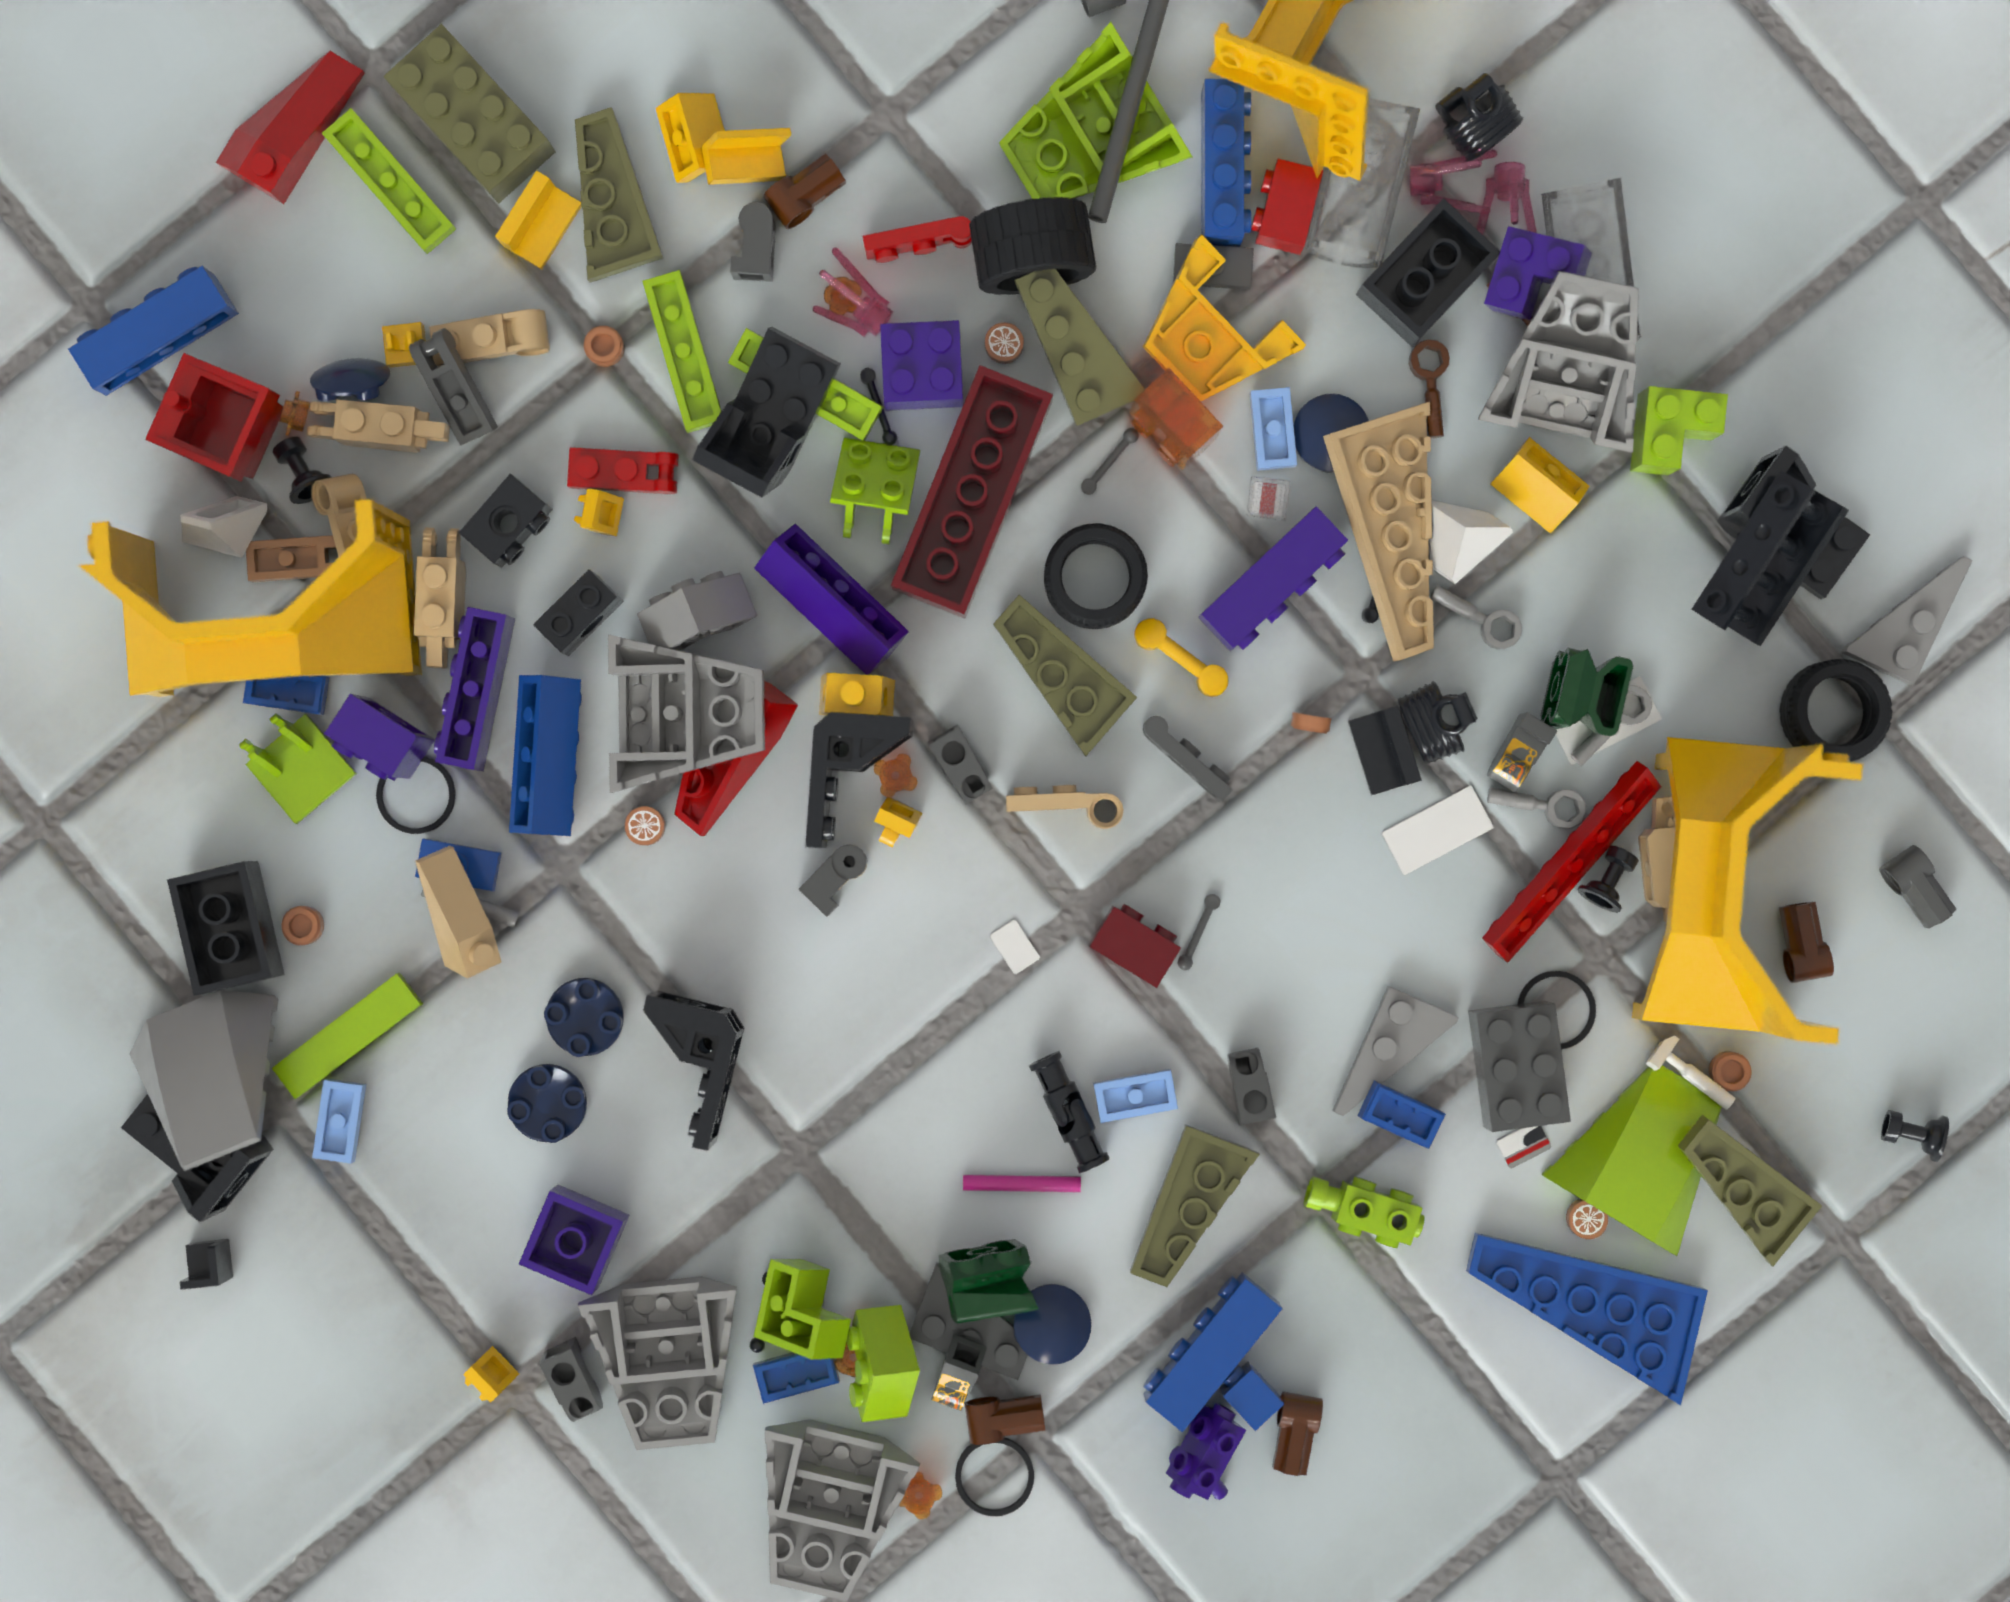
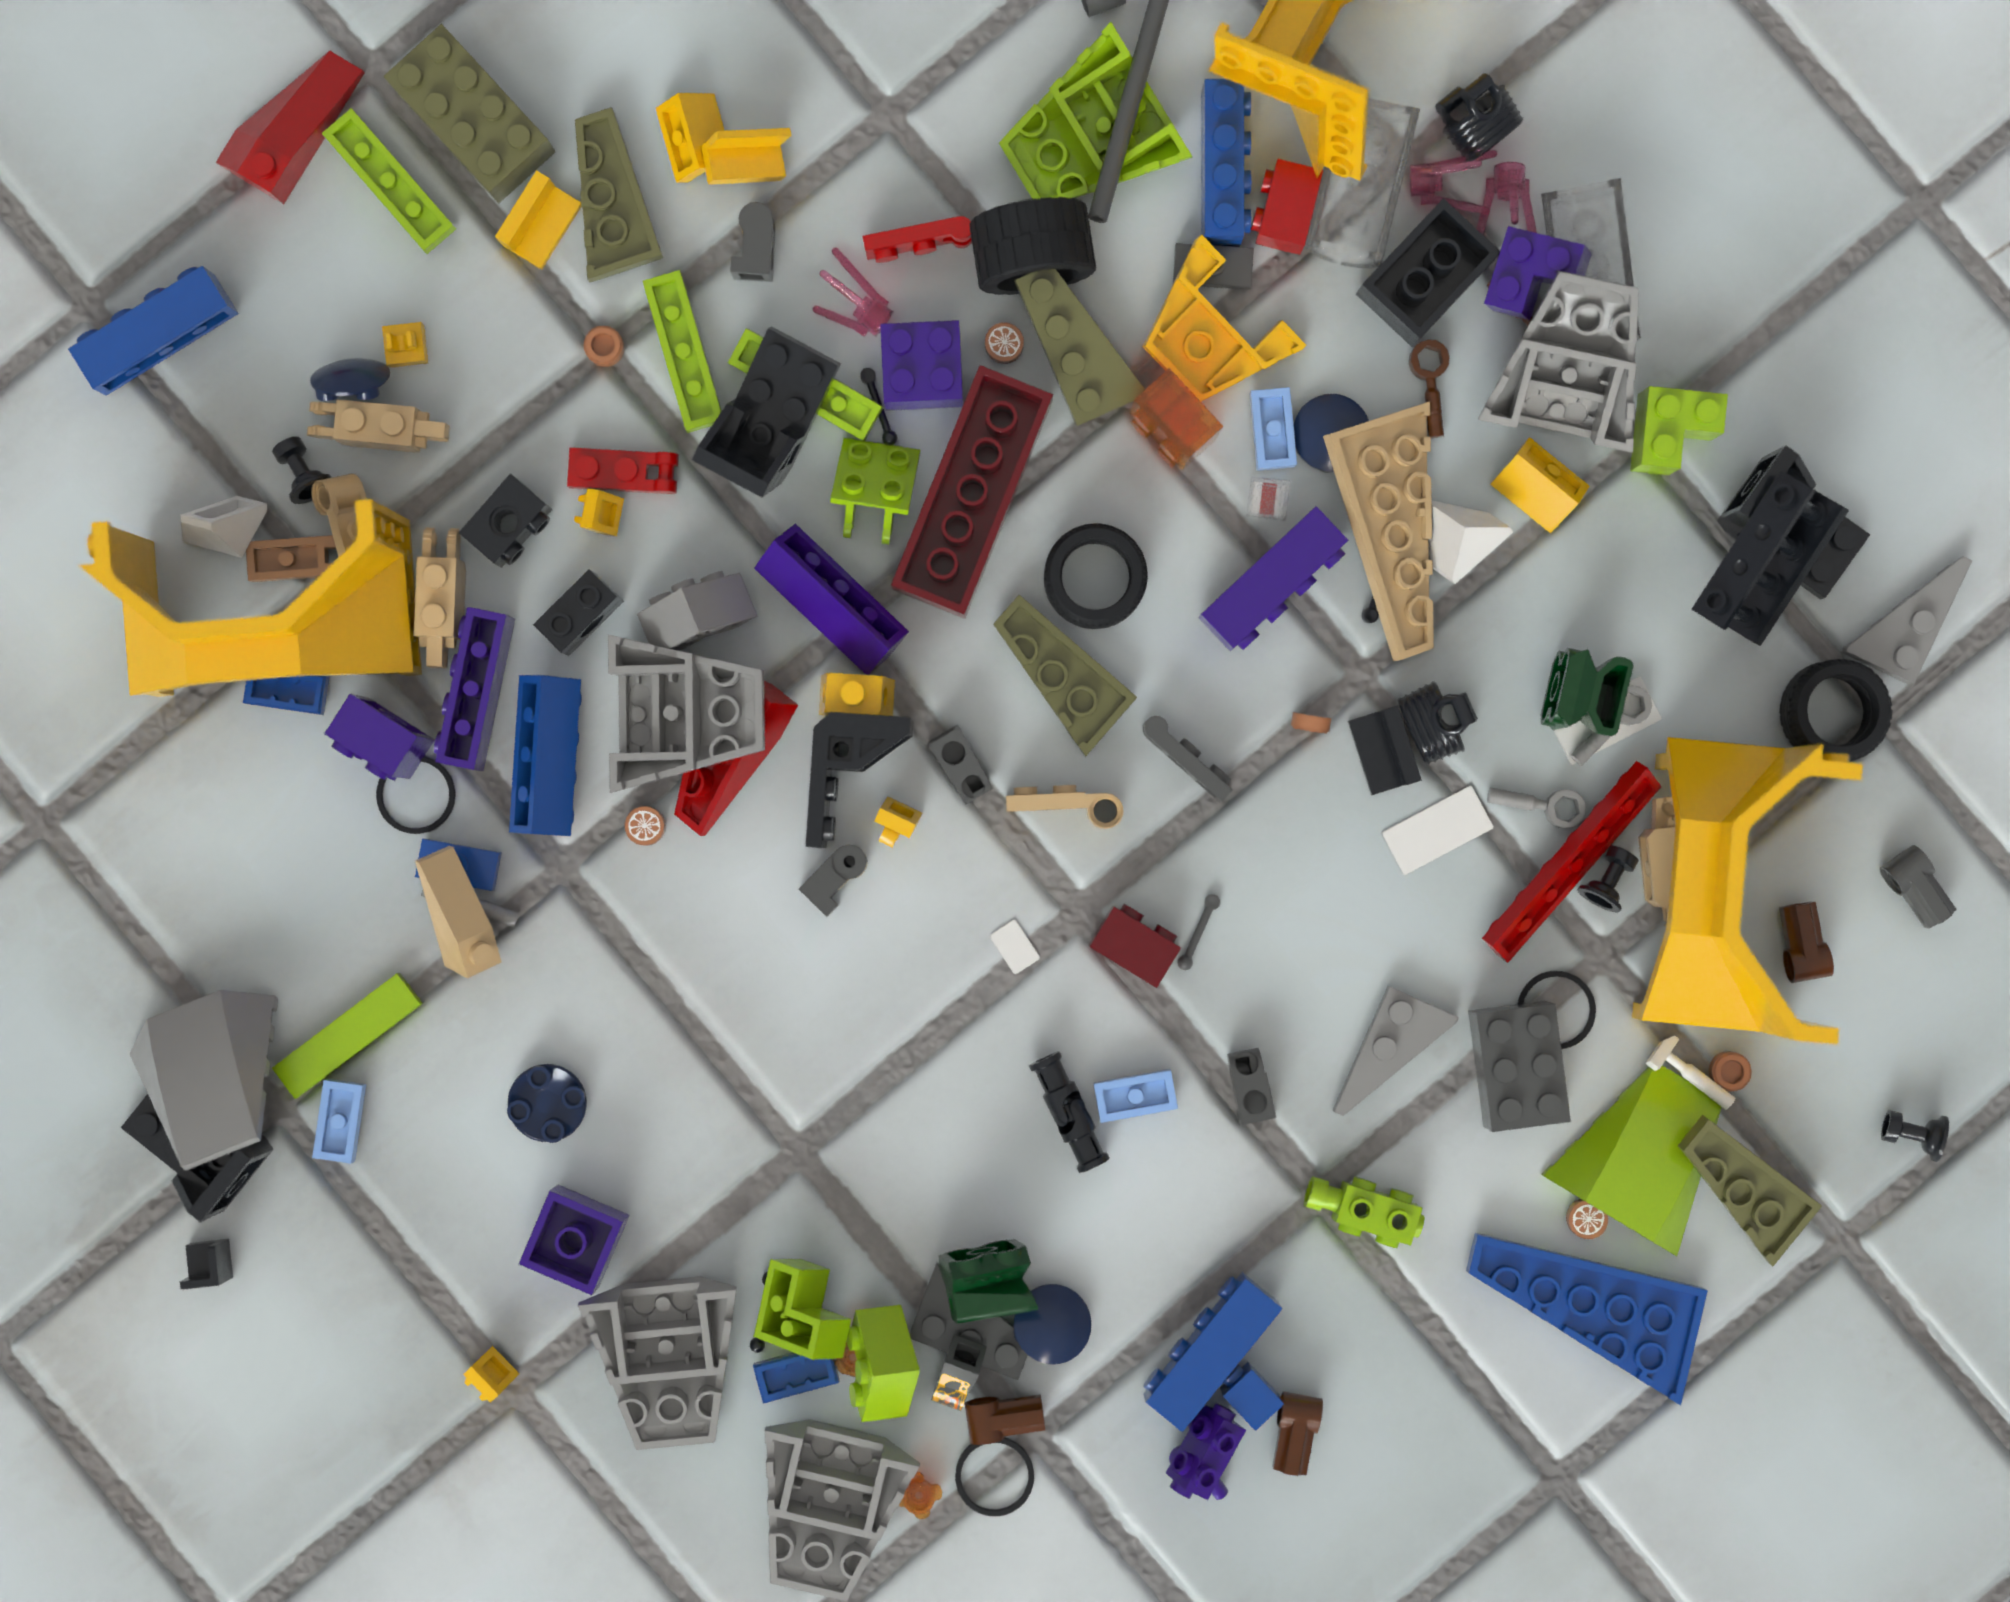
(216, 418): red piece -> none
(225, 927): black brick -> none
(294, 414): clear orange plate -> none
(298, 766): lime plate -> none
(302, 925): nougat tile -> none
(453, 387): dark grey plate -> none
(498, 335): tan plate -> none
(571, 1380): dark grey leg -> none
(584, 1017): dark blue dish -> none
(684, 1027): black bracket -> none
(796, 196): reddish brown piece -> none
(838, 305): clear orange plate -> none
(905, 780): clear orange plate -> none
(1021, 1183): dark pink bar -> none
(1089, 485): dark grey hinge -> none
(1193, 1191): olive wing -> none
(1211, 679): yellow bar -> none
(1401, 1114): blue plate -> none
(1471, 612): light grey piece -> none
(1520, 751): dark grey leg -> none
(1523, 1145): sticker -> none

